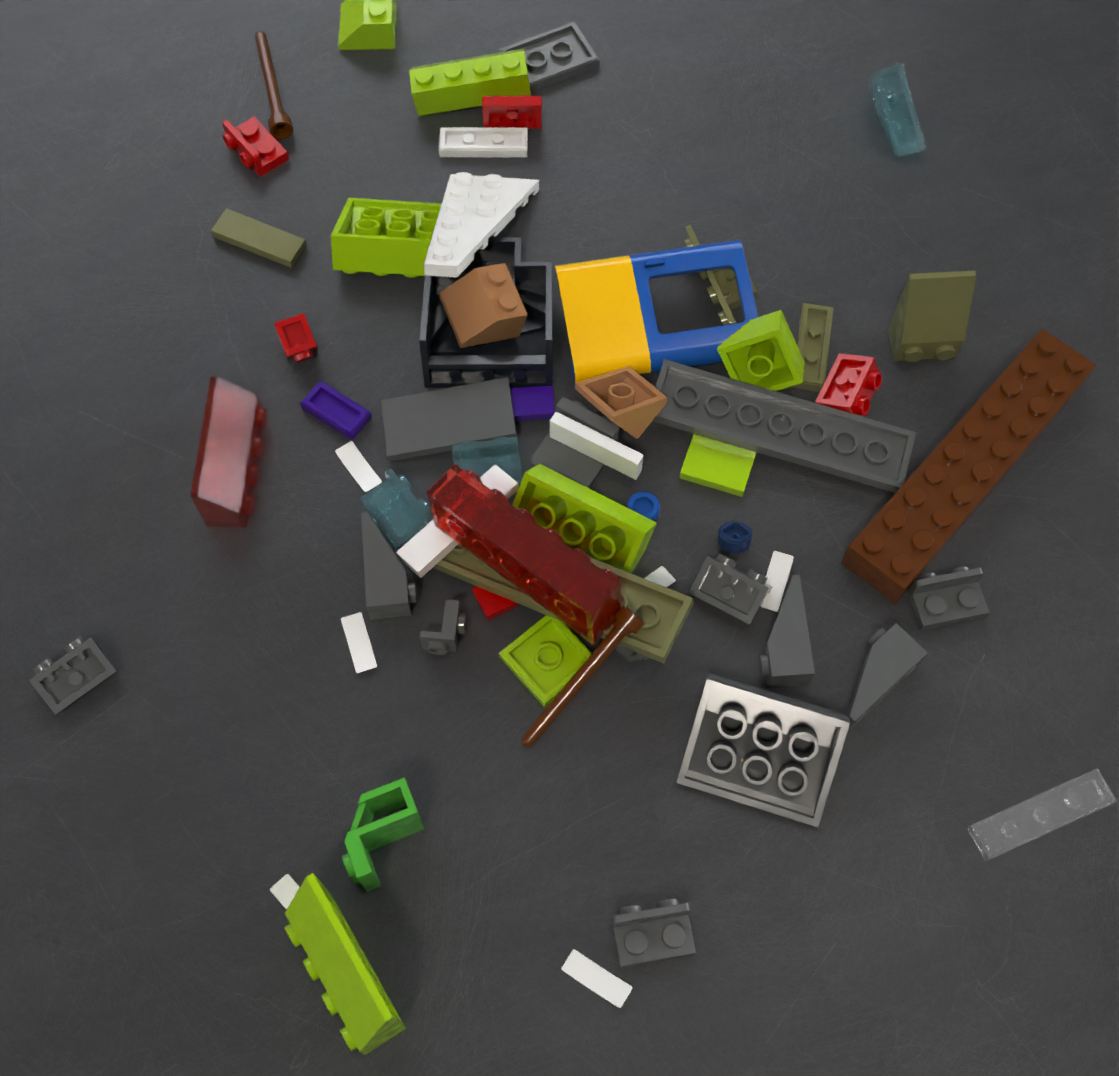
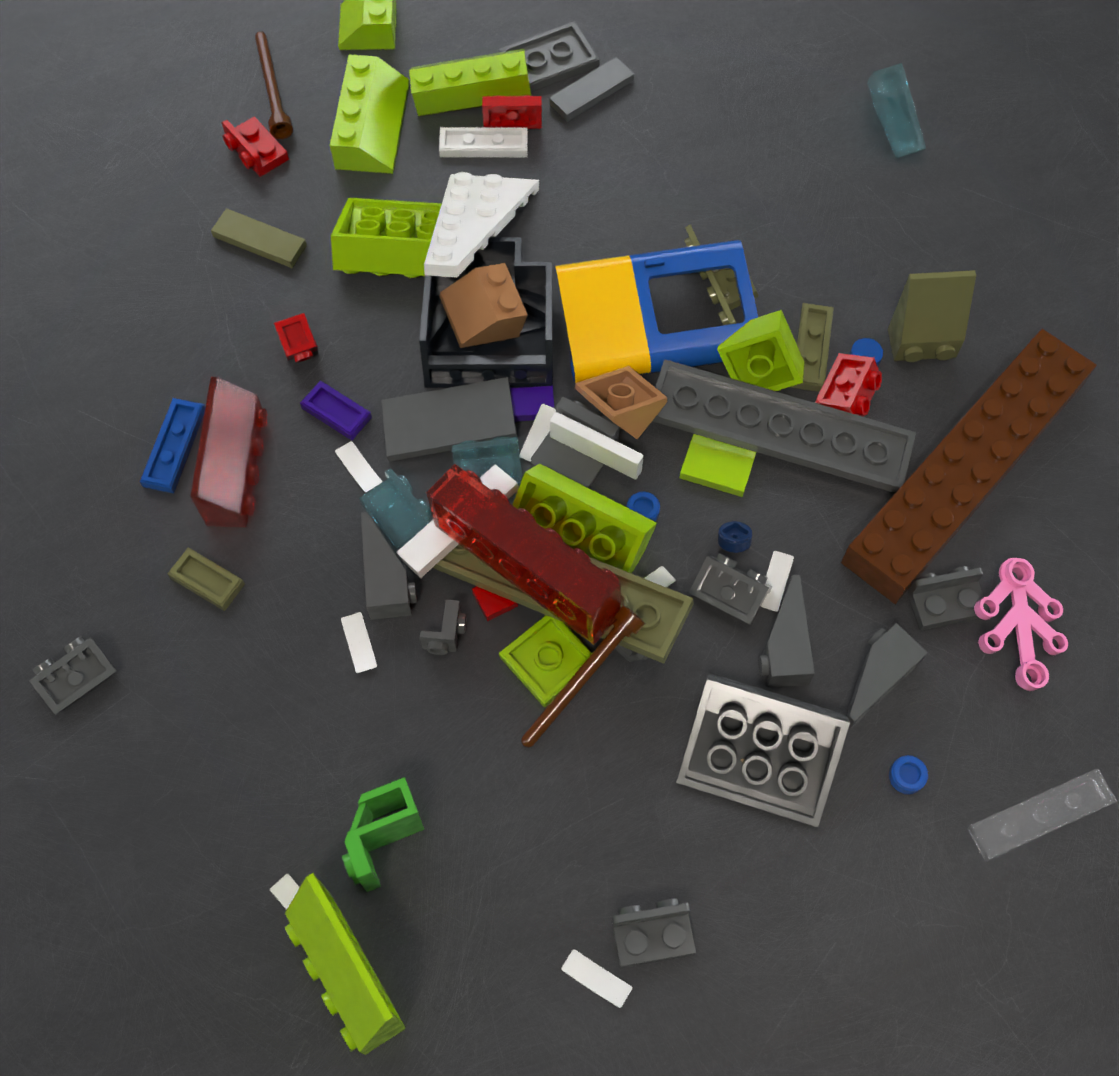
(173, 445): none -> blue tile
(206, 579): none -> olive tile
(369, 116): none -> lime slope
(538, 432): none -> white sticker
(591, 89): none -> tile
(869, 348): none -> blue tile
(908, 774): none -> blue tile
(1023, 619): none -> bright pink plant

